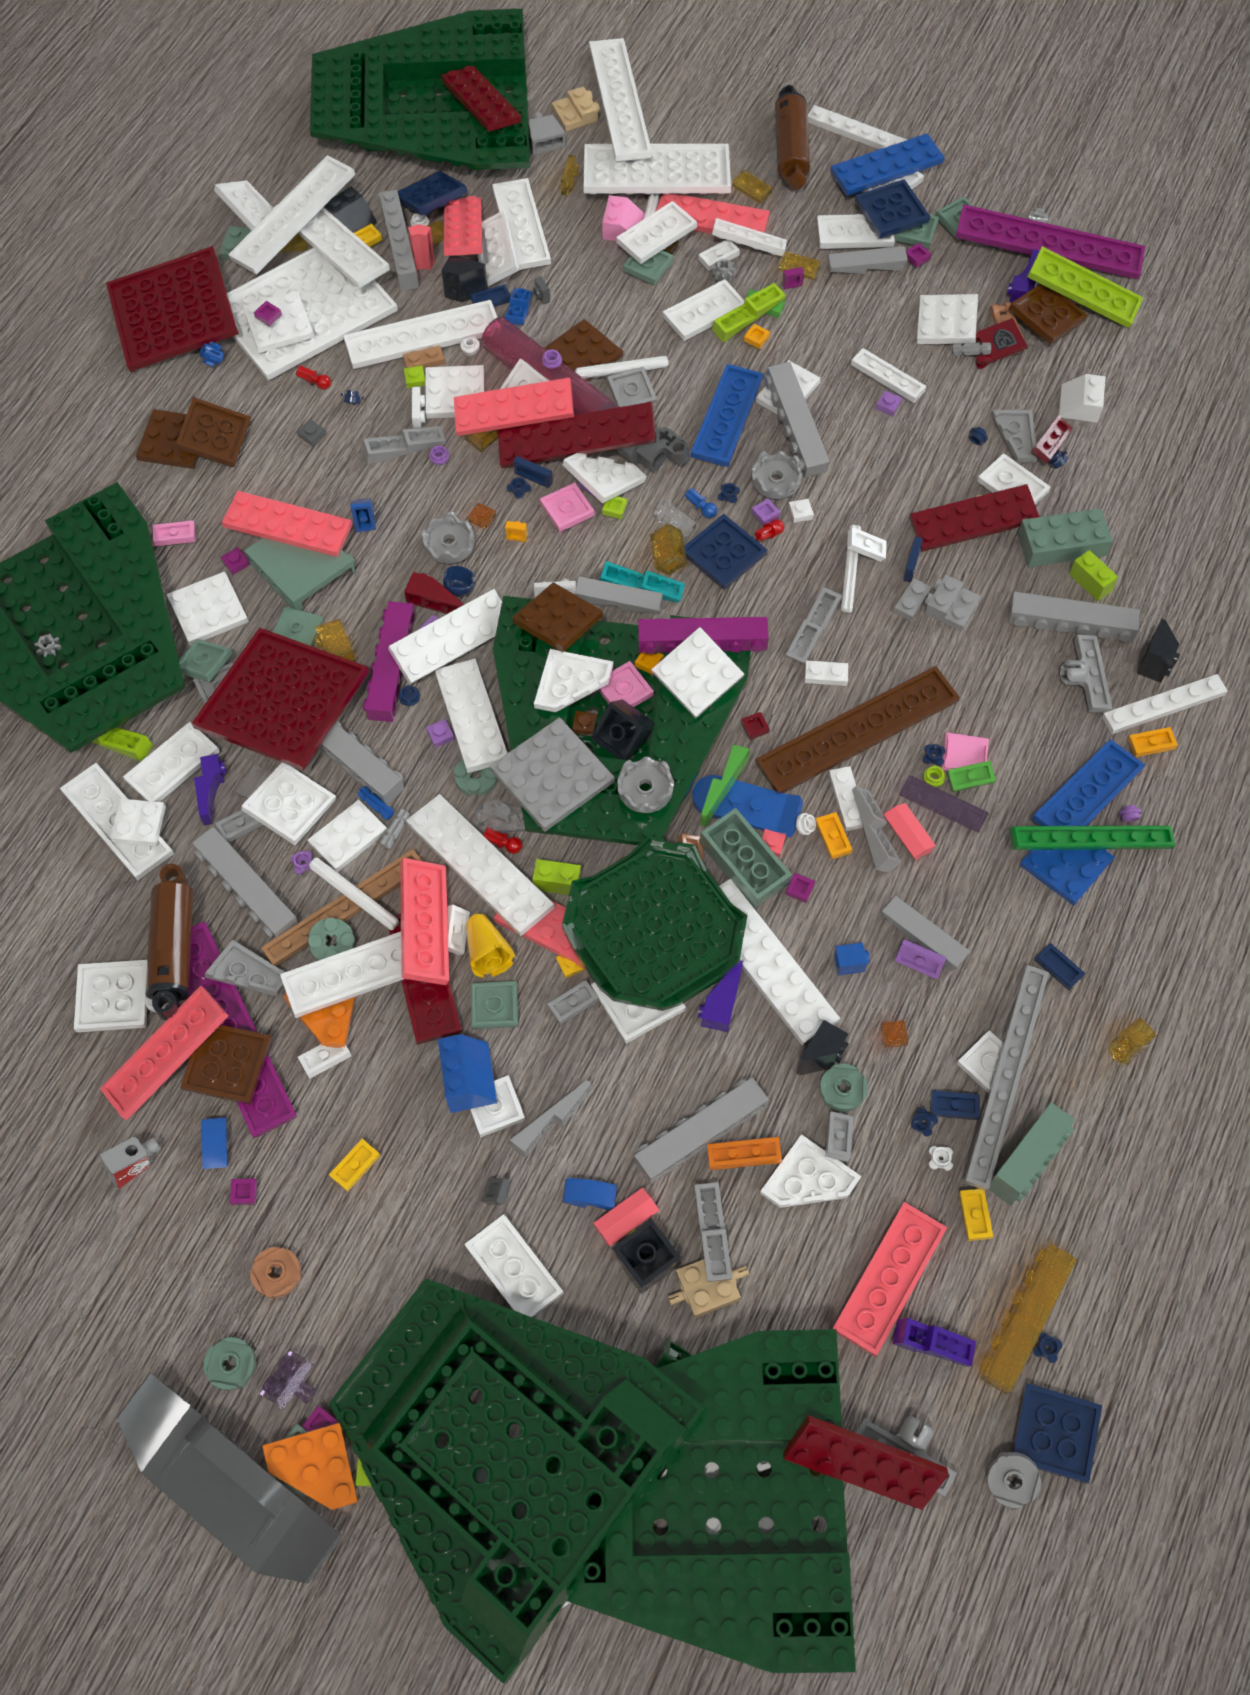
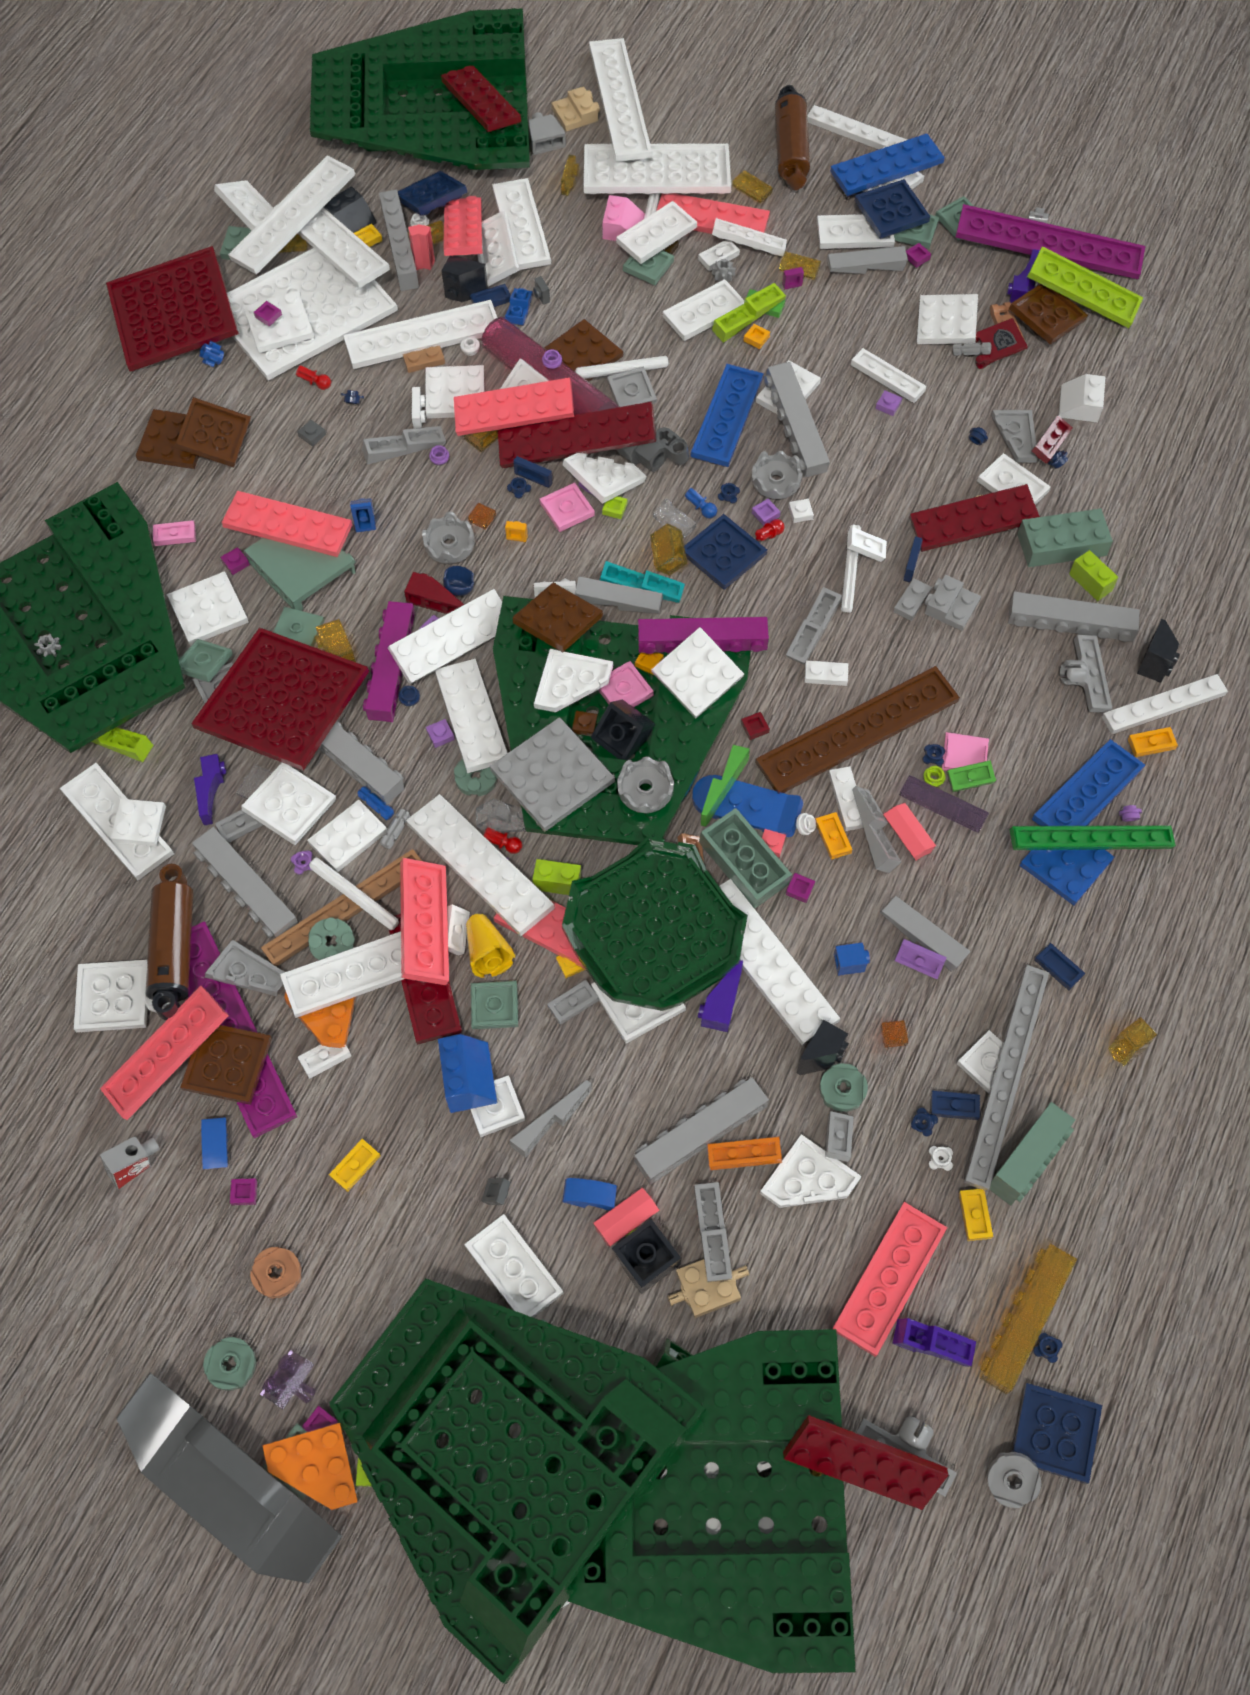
(170, 764): white plate -> none
(414, 376): lime plate -> none

